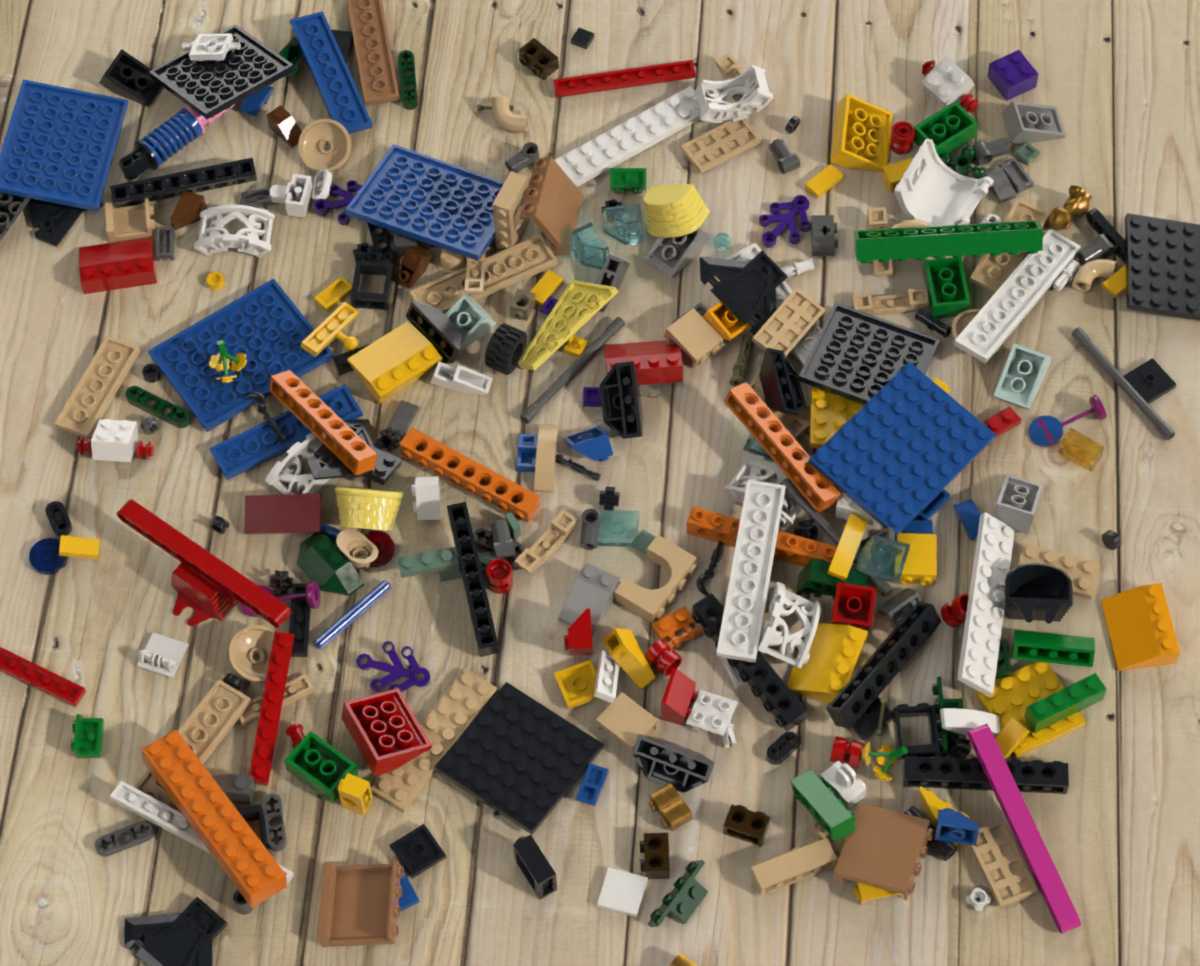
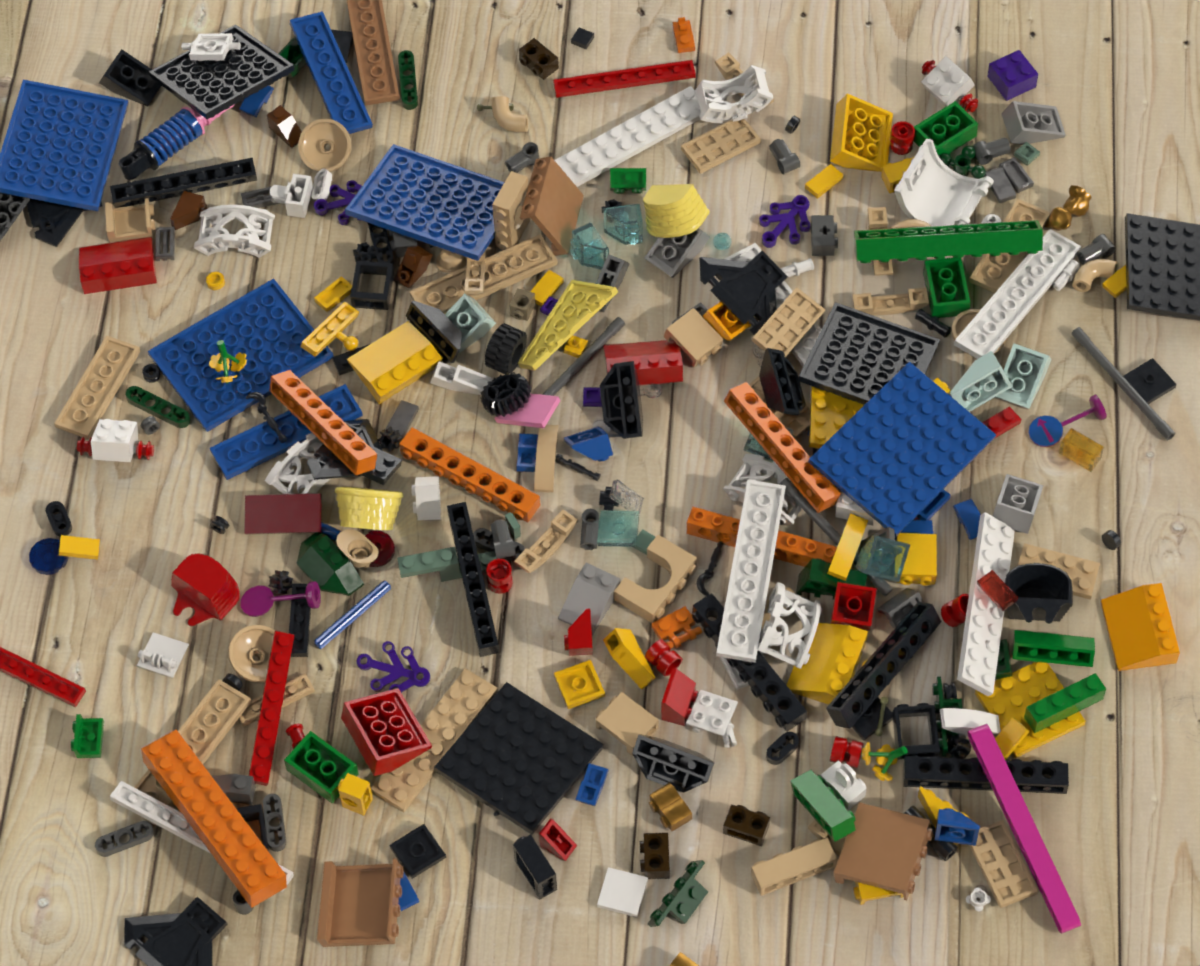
(204, 563): red beam -> none
(505, 394): none -> black gear
(534, 413): none -> bright pink tile
(556, 840): none -> red slope
(606, 677): white plate -> none
(626, 496): none -> clear plate
(683, 35): none -> orange plate
(742, 362): olive pin -> none
(806, 529): black gear -> none
(950, 691): none -> black bush
(981, 383): none -> light aqua slope
(997, 590): none -> clear red tile
(1102, 226): black beam -> none

